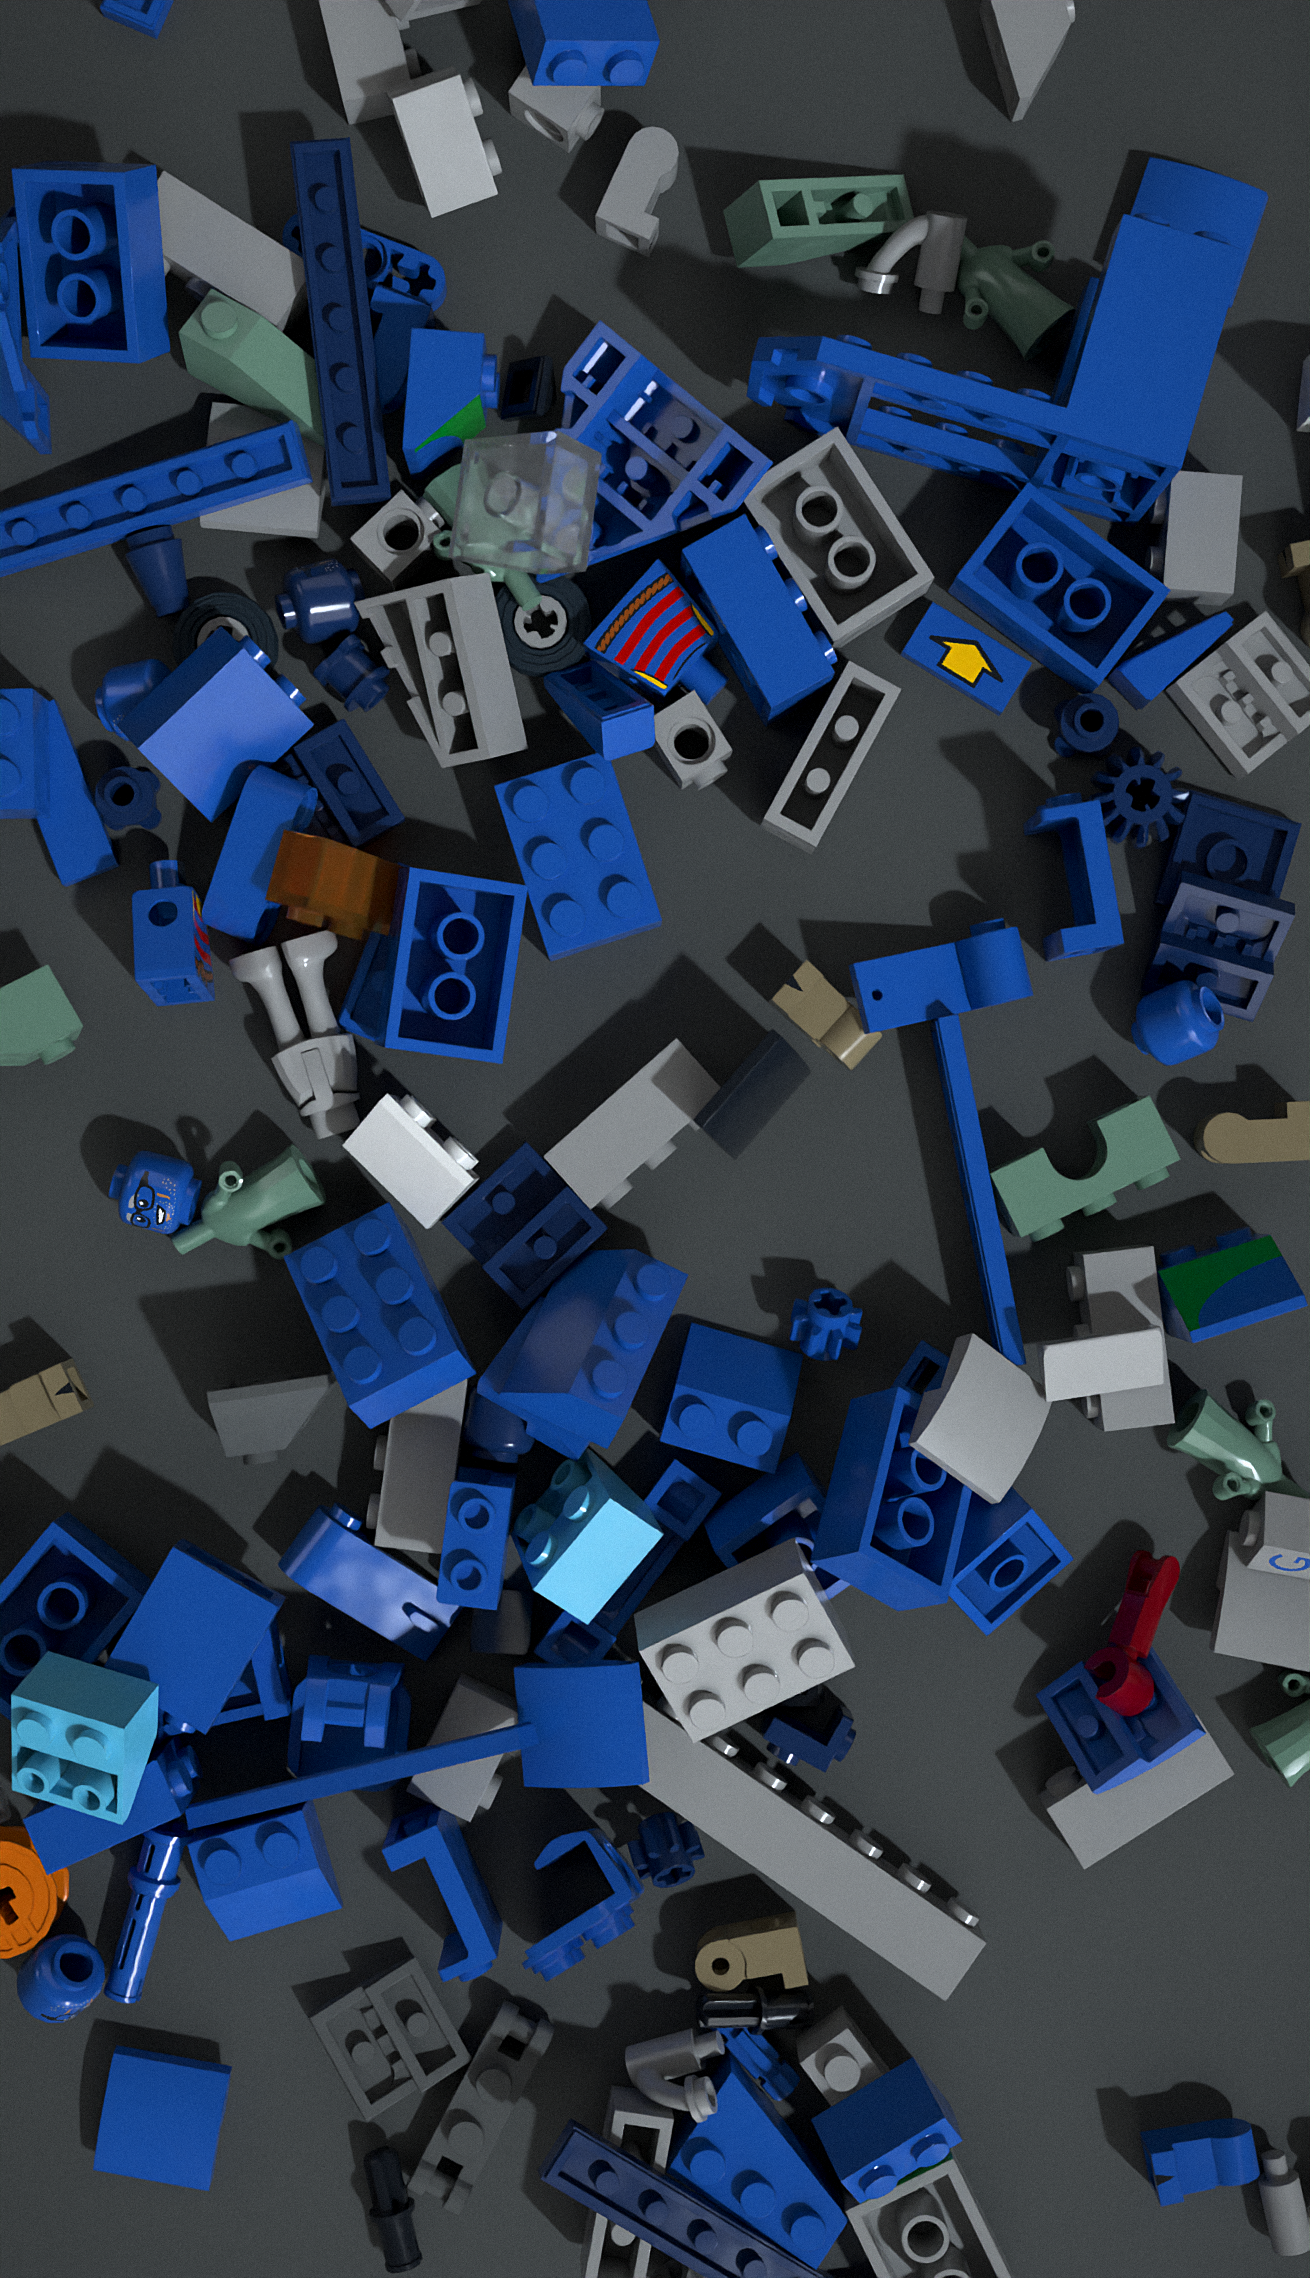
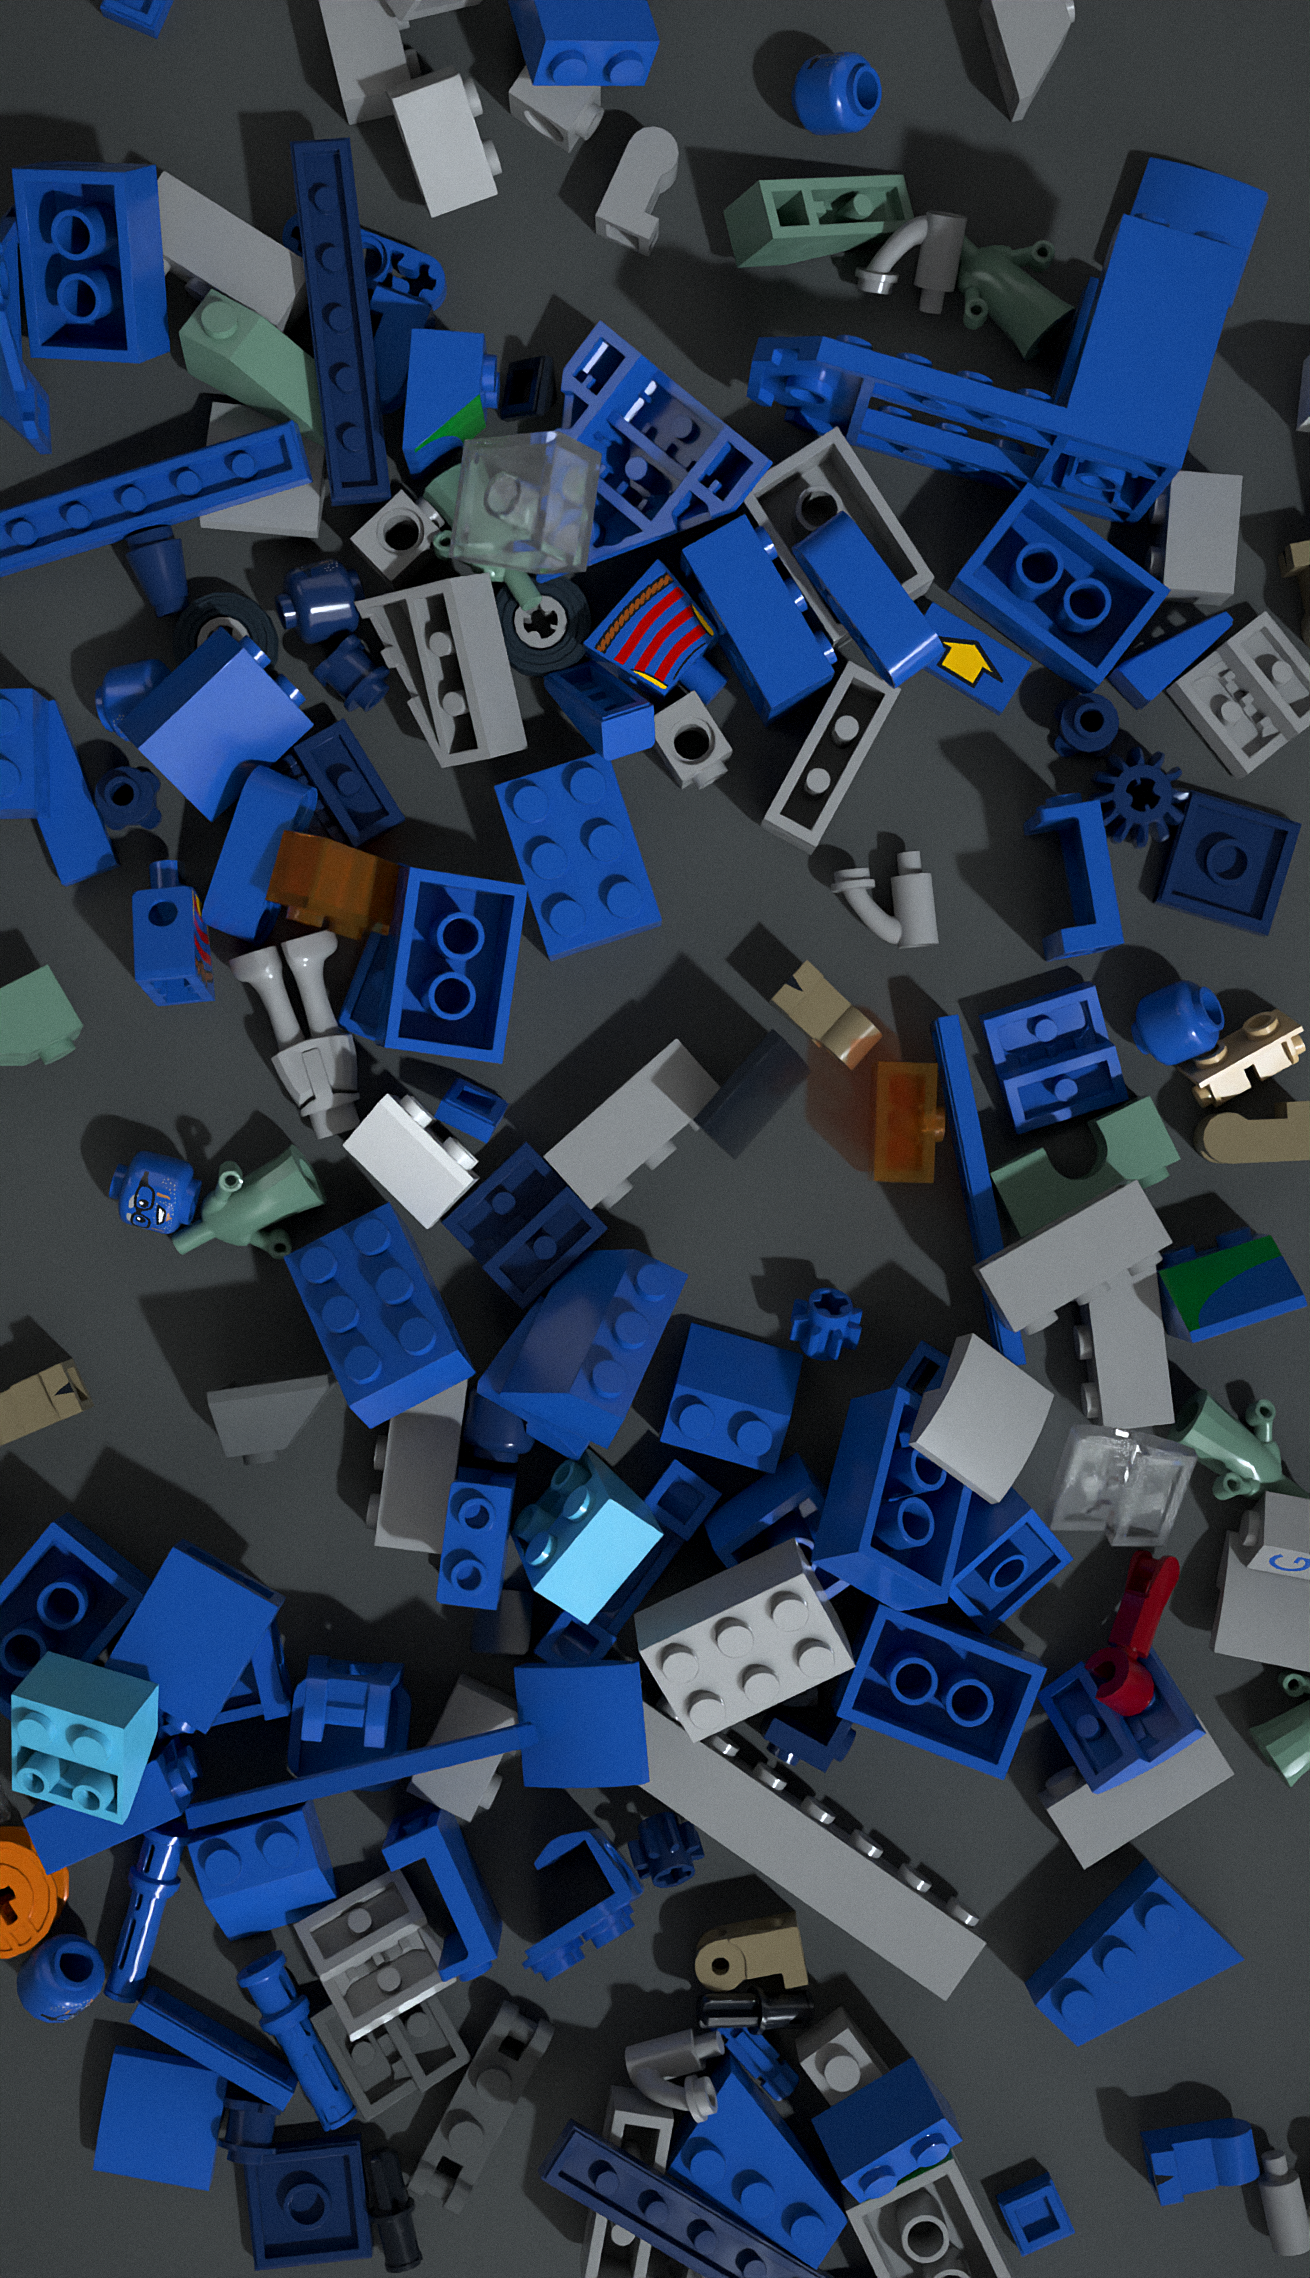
(215, 2046): none -> blue tile
(248, 2129): none -> dark blue brick
(286, 2017): none -> blue pin
(309, 2203): none -> dark blue tile
(365, 1582): blue door -> none
(373, 1953): none -> light grey slope
(471, 1110): none -> blue tile
(836, 93): none -> blue head
(868, 599): none -> blue beam
(903, 1122): none -> clear orange brick
(912, 897): none -> light grey plant
(939, 1687): none -> blue brick
(942, 979): blue door -> none
(1035, 2214): none -> blue tile
(1053, 1057): none -> blue slope
(1073, 1257): none -> light grey brick
(1101, 1362): light grey slope -> none
(1119, 1485): none -> clear slope
(1129, 1957): none -> blue wedge
(1219, 941): dark blue slope -> none
(1266, 1042): none -> tan hinge

